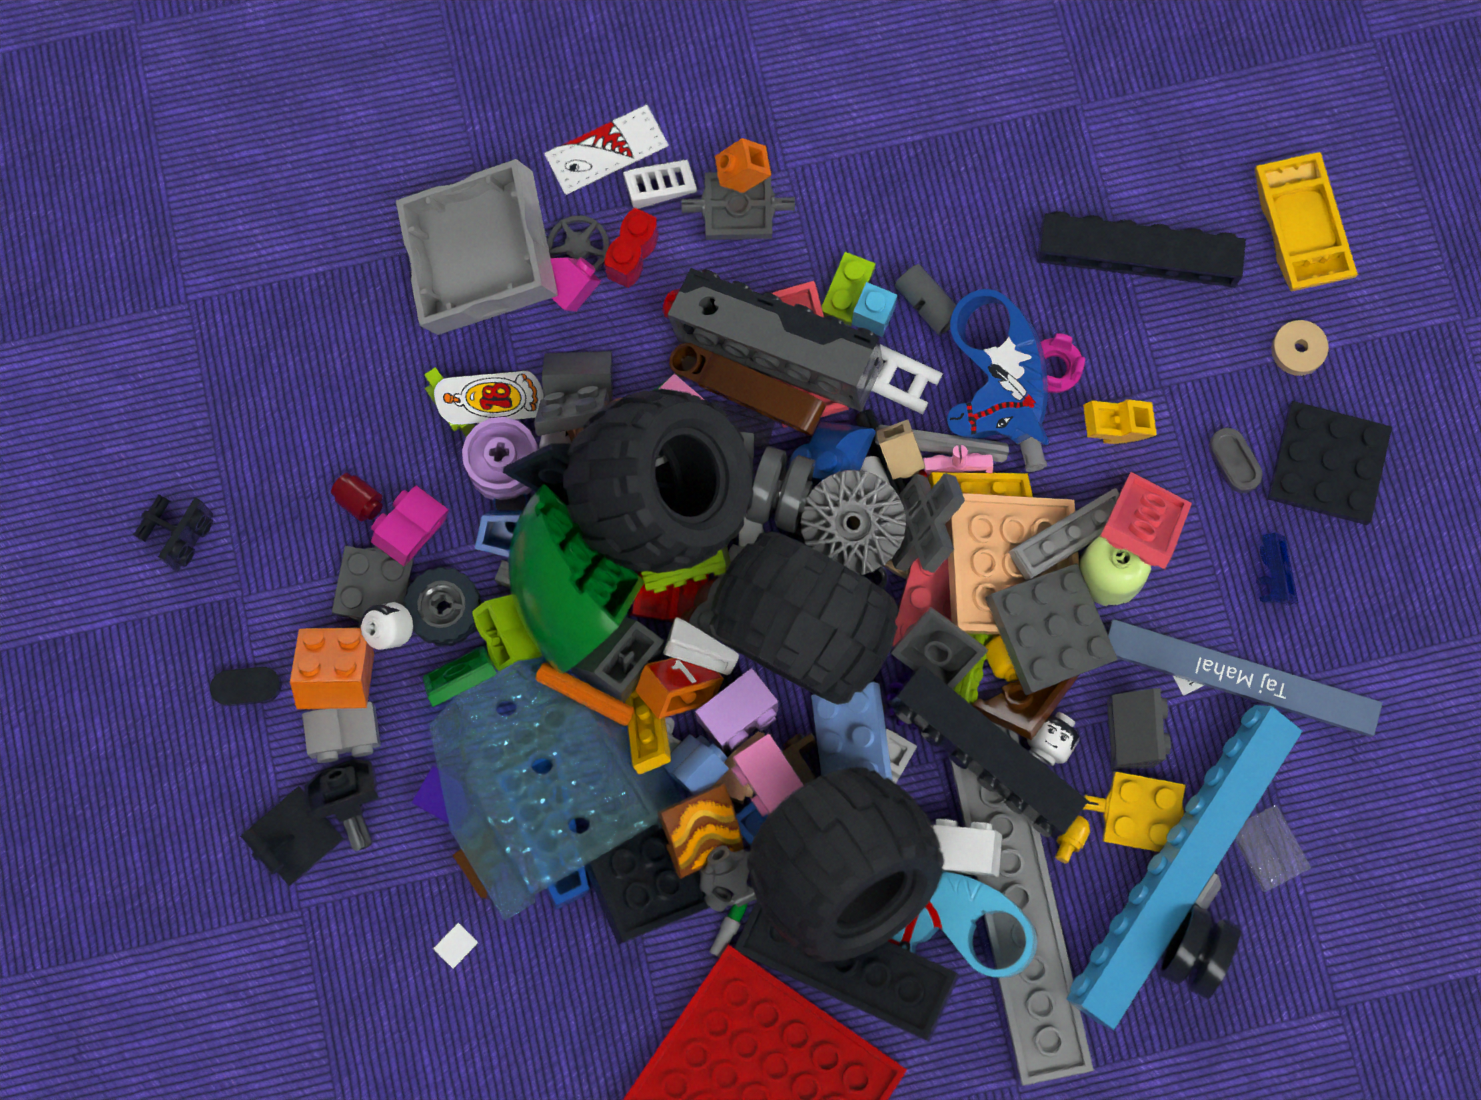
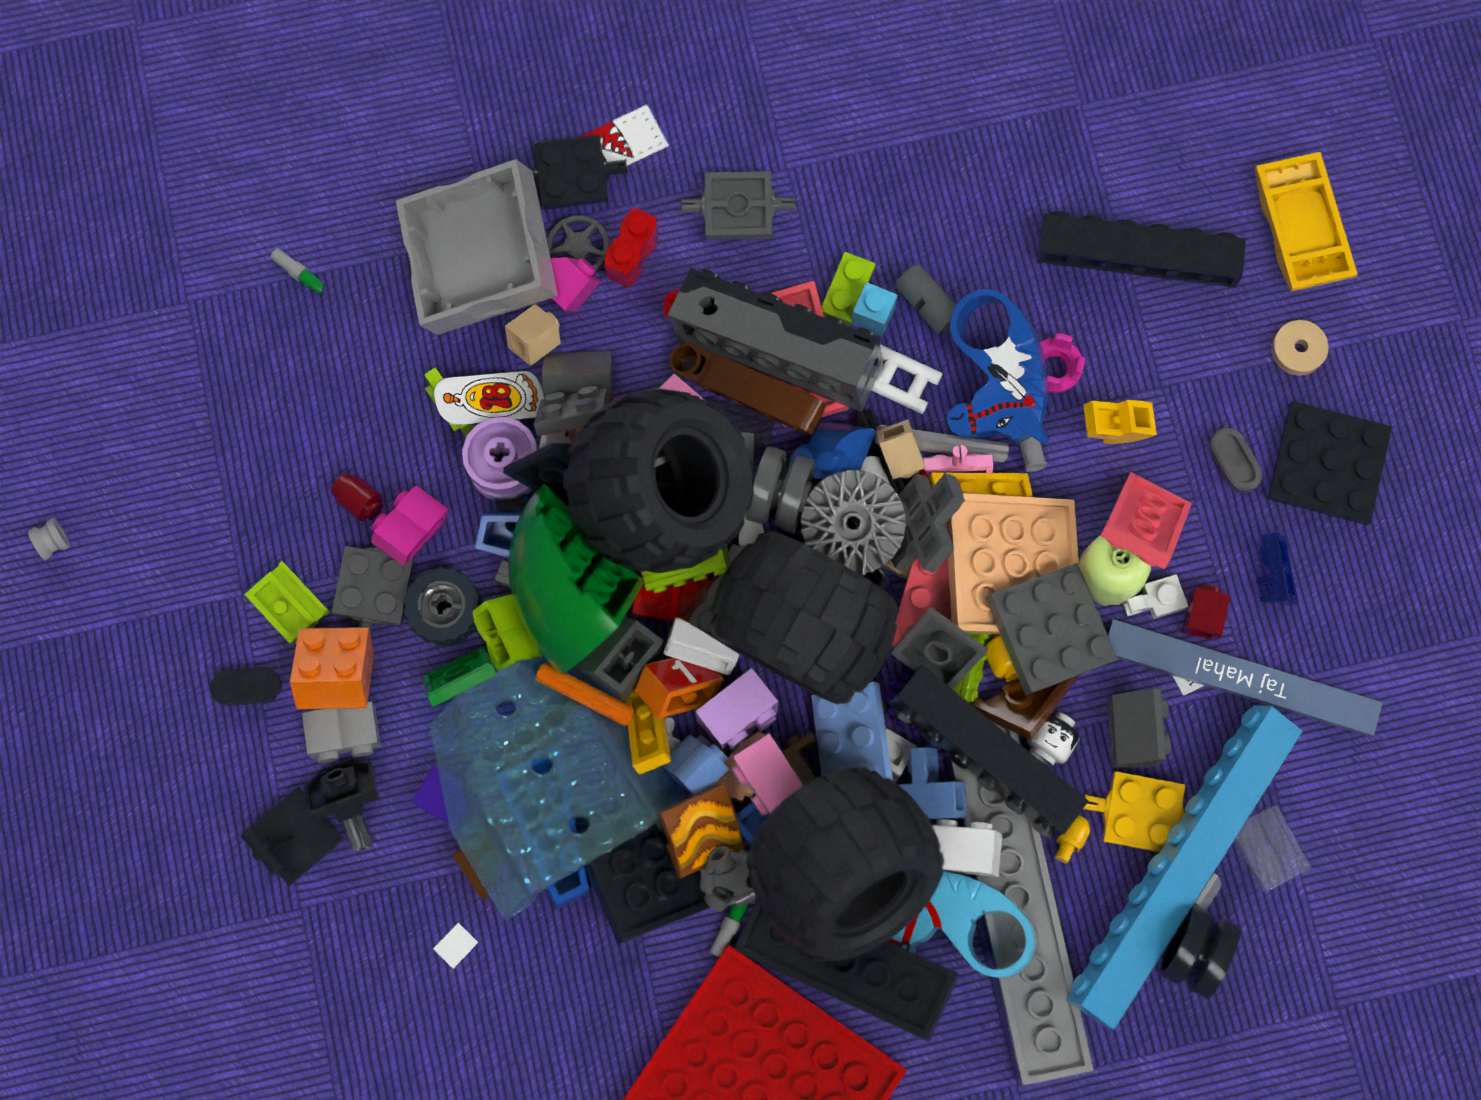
(49, 539): none -> light grey wheel
(179, 547): black plate -> none
(286, 602): none -> lime plate
(297, 270): none -> light grey piece
(386, 625): white head -> none
(533, 334): none -> tan brick
(573, 172): none -> black plate
(657, 172): white slope -> none
(742, 165): orange brick -> none
(935, 798): none -> medium blue brick
(1063, 537): light grey tile -> none
(1159, 597): none -> white plate
(1206, 612): none -> dark red brick

